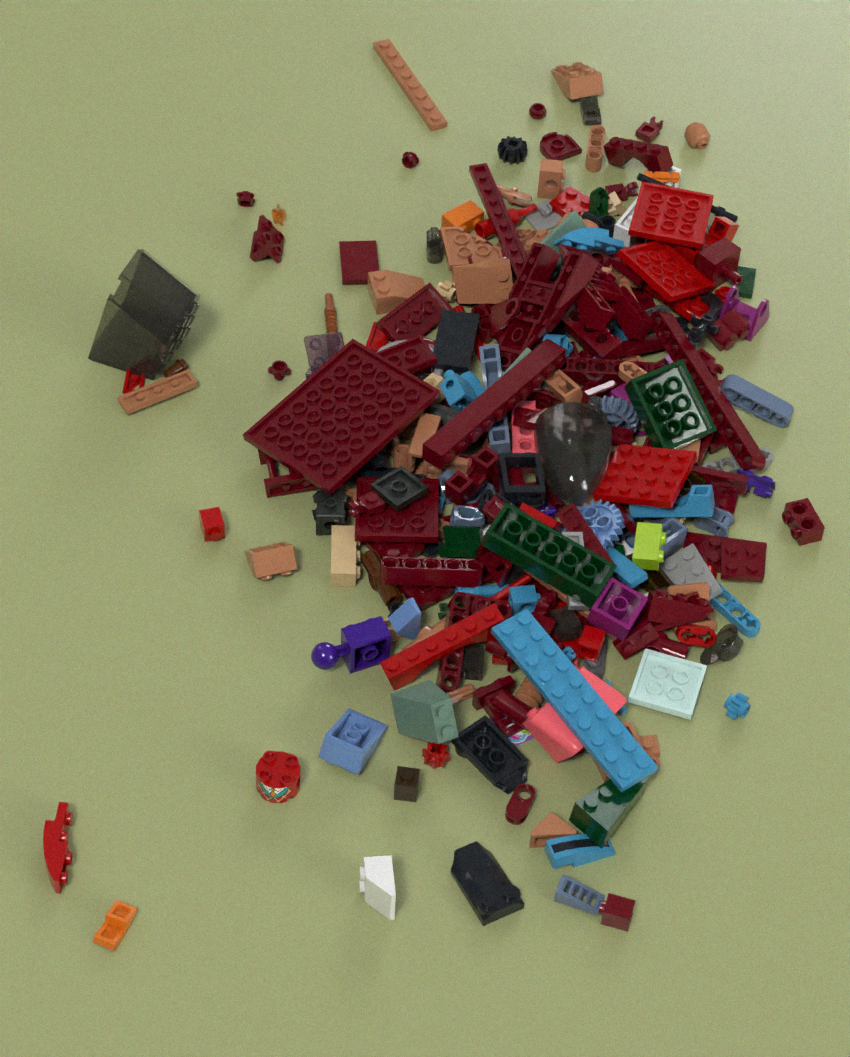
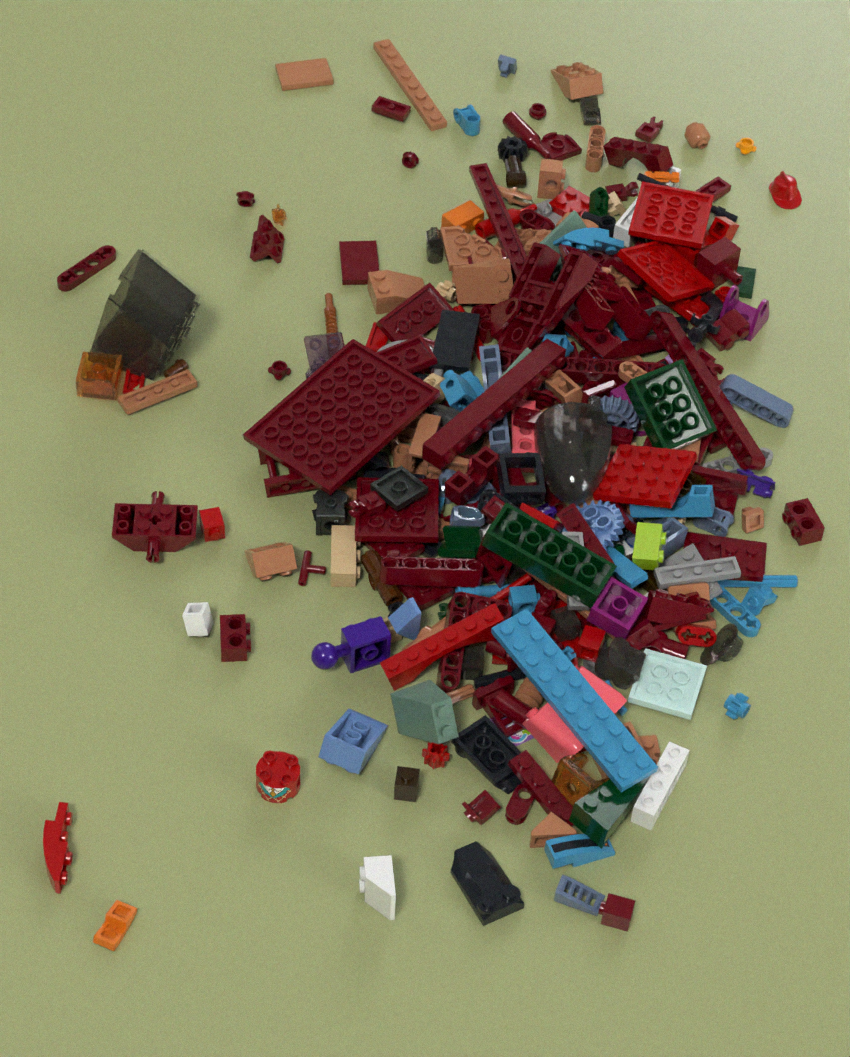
(99, 375): none -> clear orange brick
(103, 256): none -> dark red beam
(154, 526): none -> dark red slope
(198, 619): none -> white brick
(233, 638): none -> dark red brick
(304, 74): none -> nougat tile
(307, 568): none -> dark red piece
(391, 108): none -> dark red plate
(468, 120): none -> dark azure piece
(481, 808): none -> dark red bracket
(487, 679): none -> black axle
(507, 65): none -> sand blue tile
(514, 174): none -> dark brown piece
(520, 128): none -> dark red piece
(535, 221): none -> dark red piece
(540, 786): none -> dark red plate
(569, 772): none -> clear orange hose
(620, 663): none -> clear smoke piece
(660, 786): none -> white brick
(697, 572): none -> light grey plate
(715, 187): none -> dark red plate
(746, 145): none -> light orange plate
(752, 519): none -> nougat tile
(757, 598): none -> dark azure bracket
(769, 580): none -> dark azure axle
(785, 191): none -> red piece

